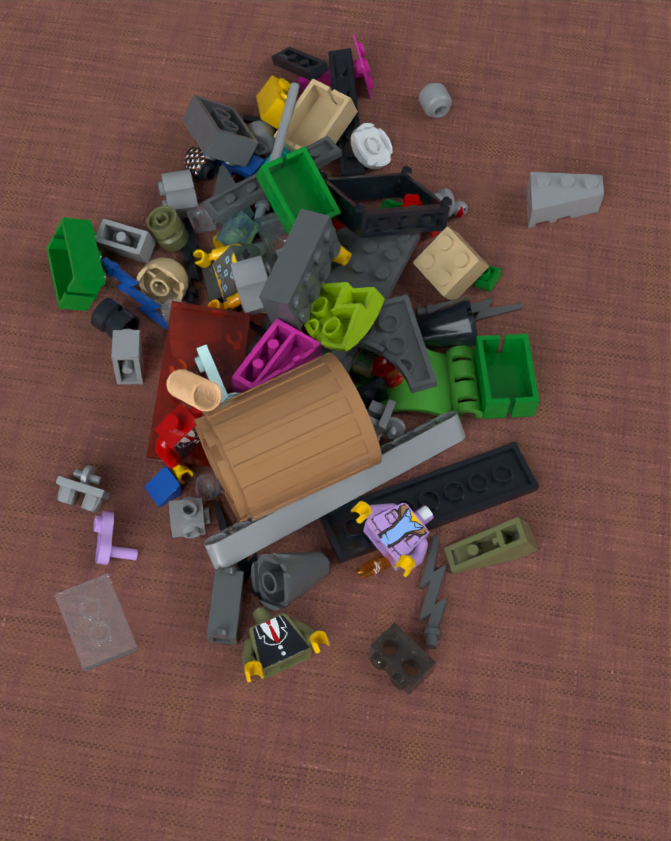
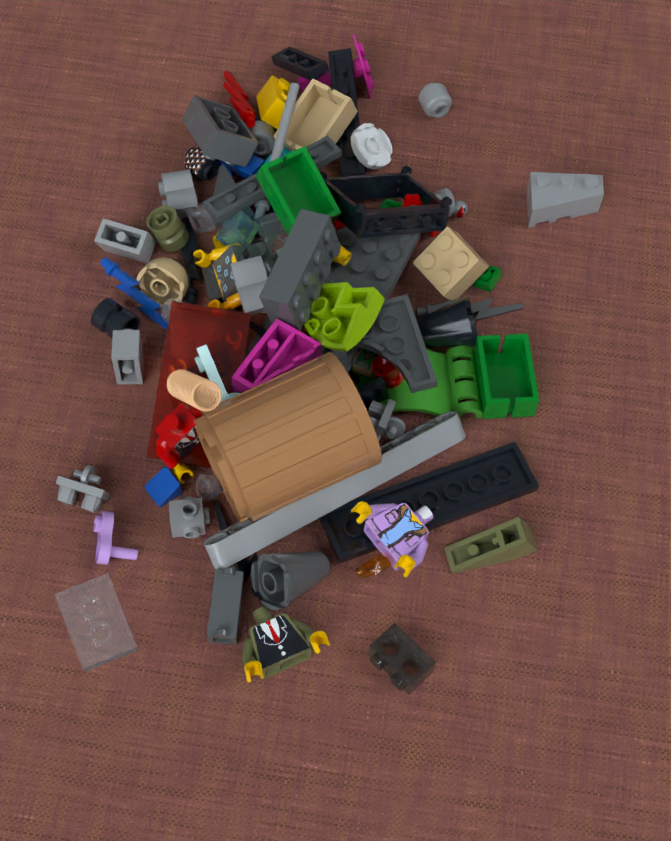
(75, 264): green piece -> none
(239, 100): none -> red piece
(430, 607): dark grey piece -> none

